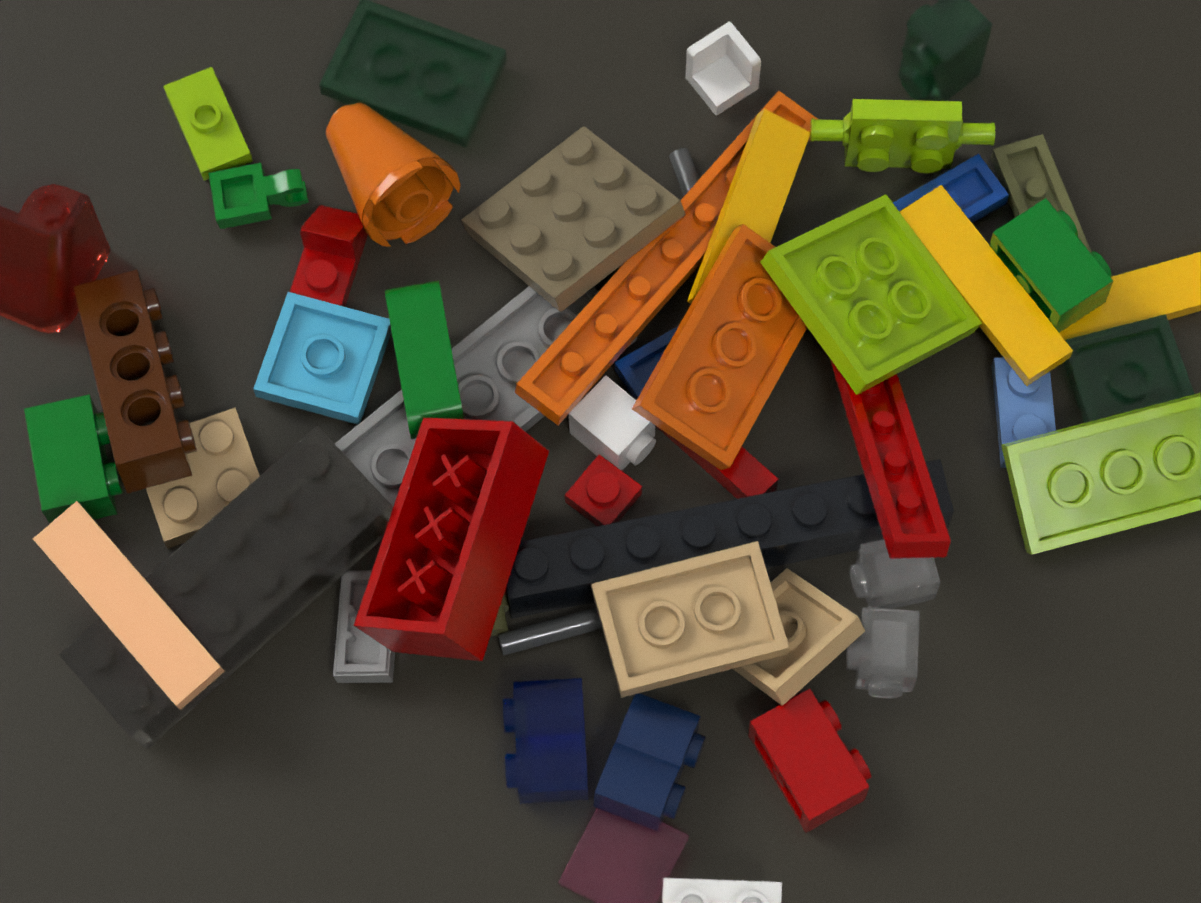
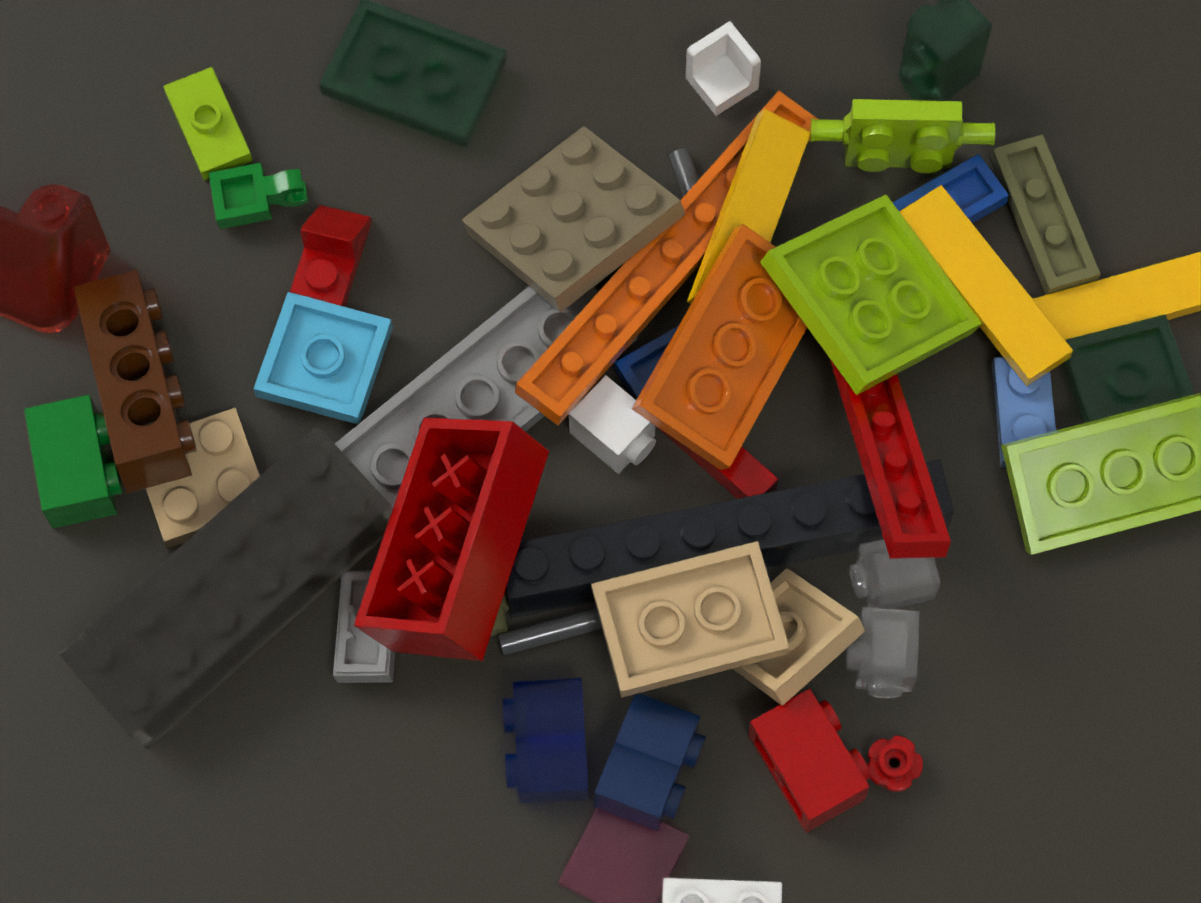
(128, 605): light nougat tile -> none
(391, 177): orange cone -> none
(423, 354): green beam -> none
(603, 493): red plate -> none
(892, 778): none -> red plate
(1053, 264): green brick -> none

